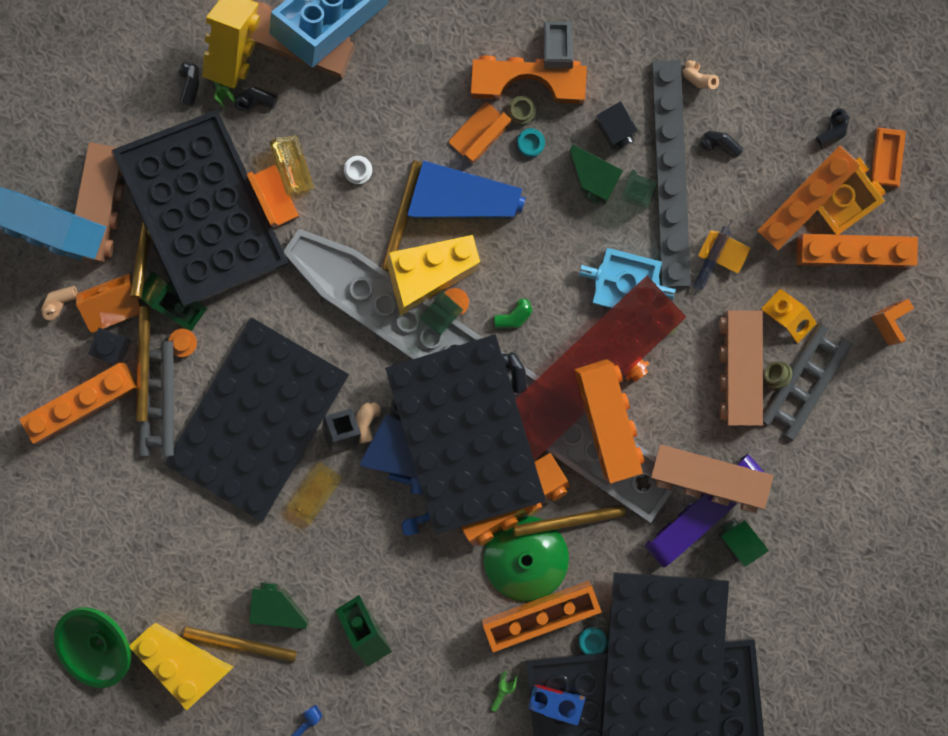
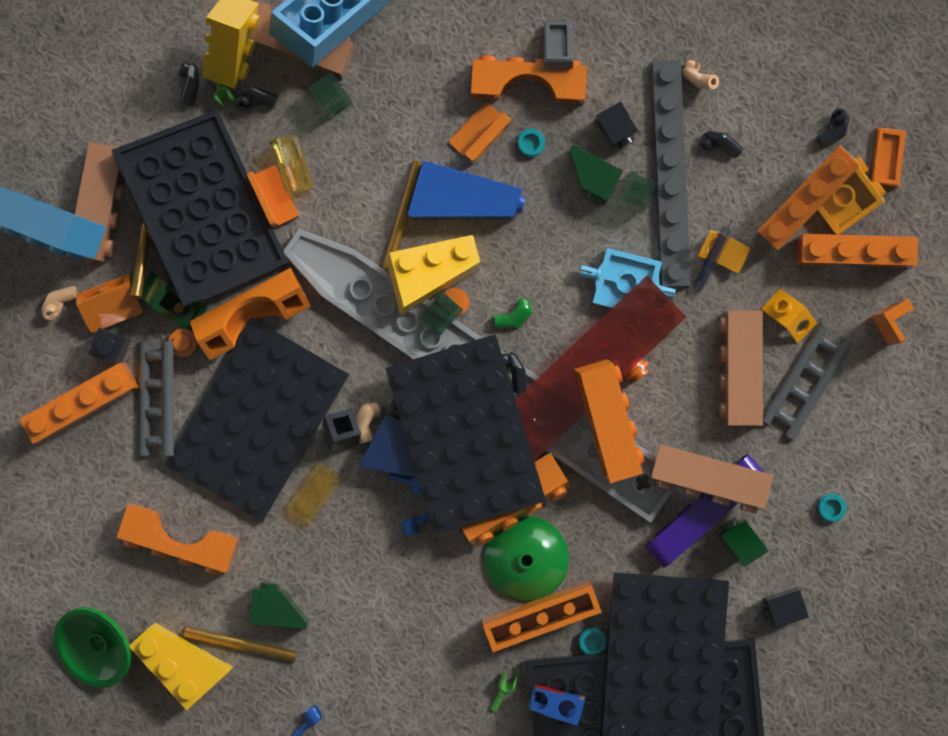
(143, 364): pearl gold bar -> none
(143, 528): none -> orange arch
(221, 326): none -> orange arch
(330, 95): none -> clear green panel
(358, 170): white plate -> none
(363, 631): dark green slope -> none
(521, 110): olive plate -> none
(569, 520): pearl gold bar -> none
(778, 375): olive plate -> none
(784, 608): none -> black brick
(831, 507): none -> teal tile

